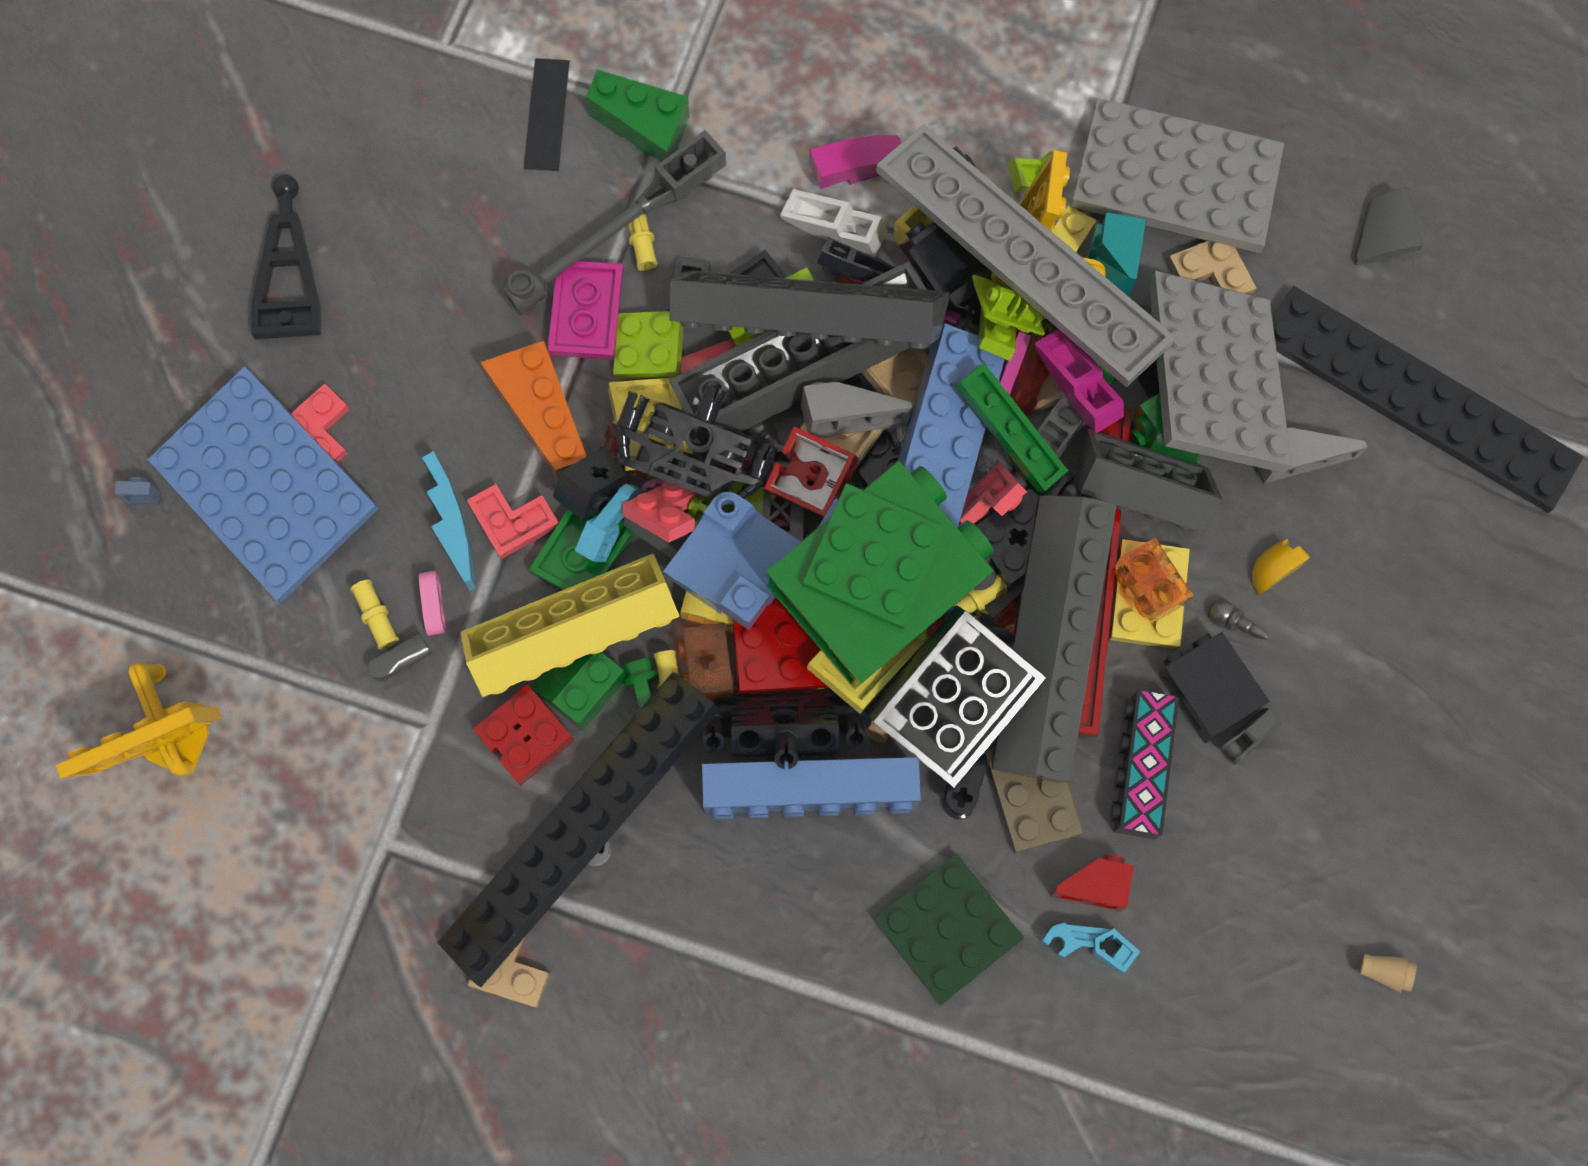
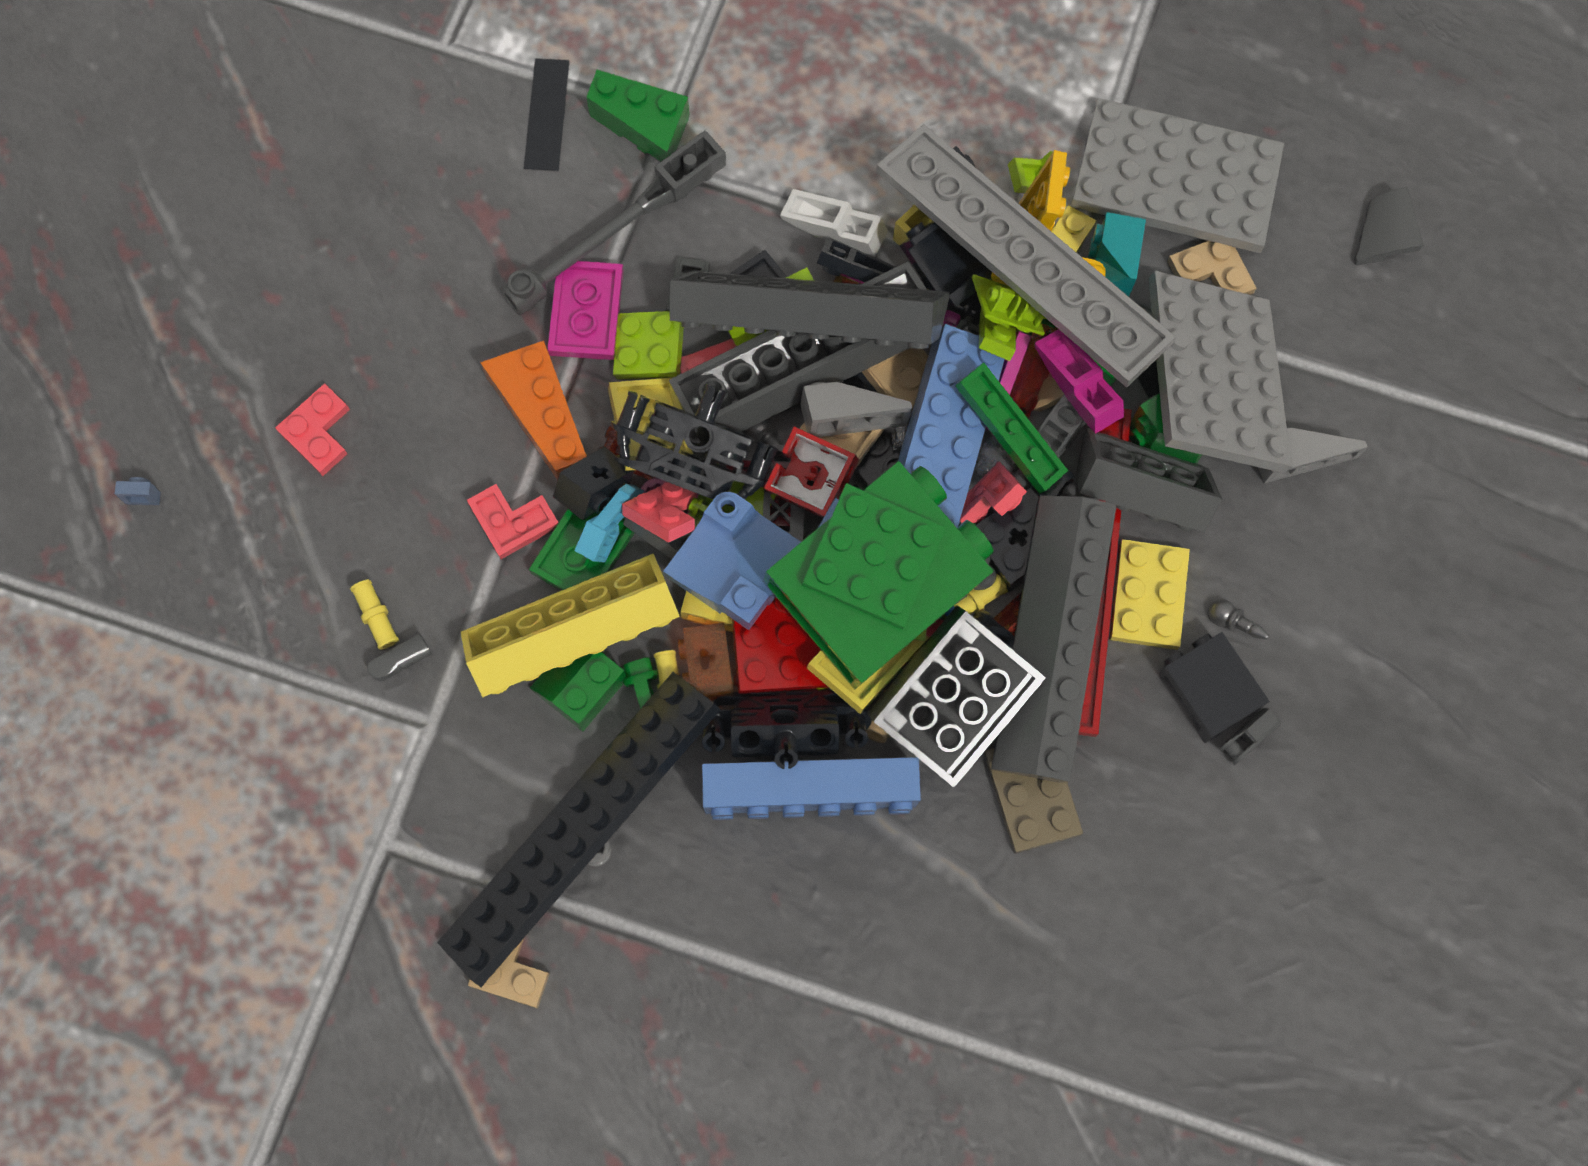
(164, 737): yellow plate -> none
(263, 484): medium blue plate -> none
(288, 317): black plate -> none
(432, 603): bright pink beam -> none
(452, 529): medium azure slope -> none
(520, 753): red piece -> none
(642, 240): light yellow axle -> none
(850, 159): dark pink slope -> none
(948, 929): dark green plate -> none
(967, 786): black piece -> none
(1091, 937): medium azure piece -> none
(1099, 884): red slope -> none
(1146, 764): brick -> none
(1161, 577): clear orange brick -> none
(1276, 564): yellow brick -> none
(1389, 971): tan cone -> none
(1424, 400): black plate -> none

